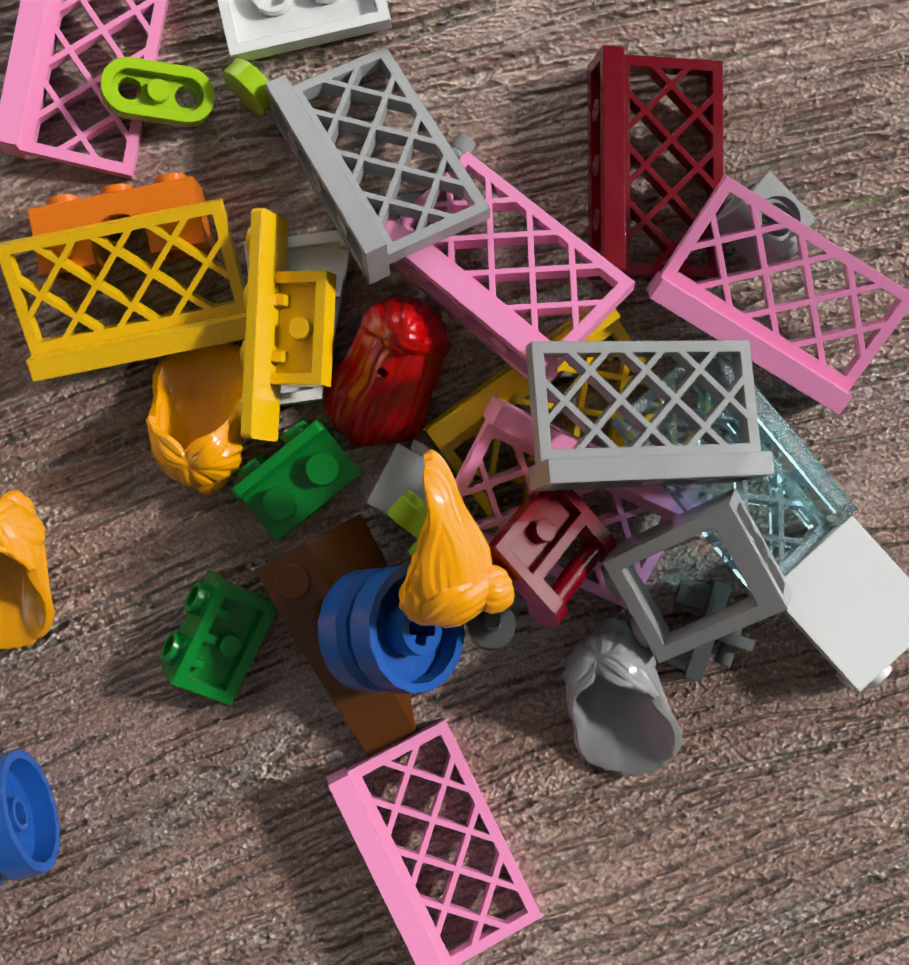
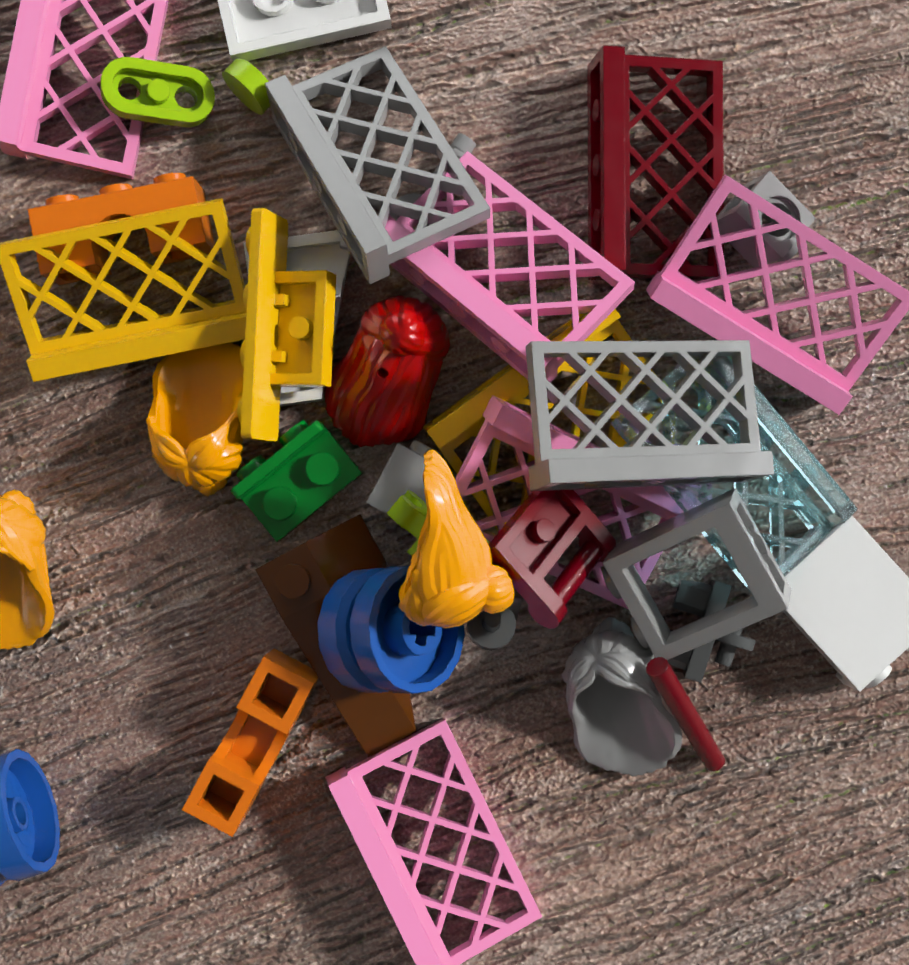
(216, 638): green bracket -> none
(252, 742): none -> orange arch
(685, 713): none -> dark red bar

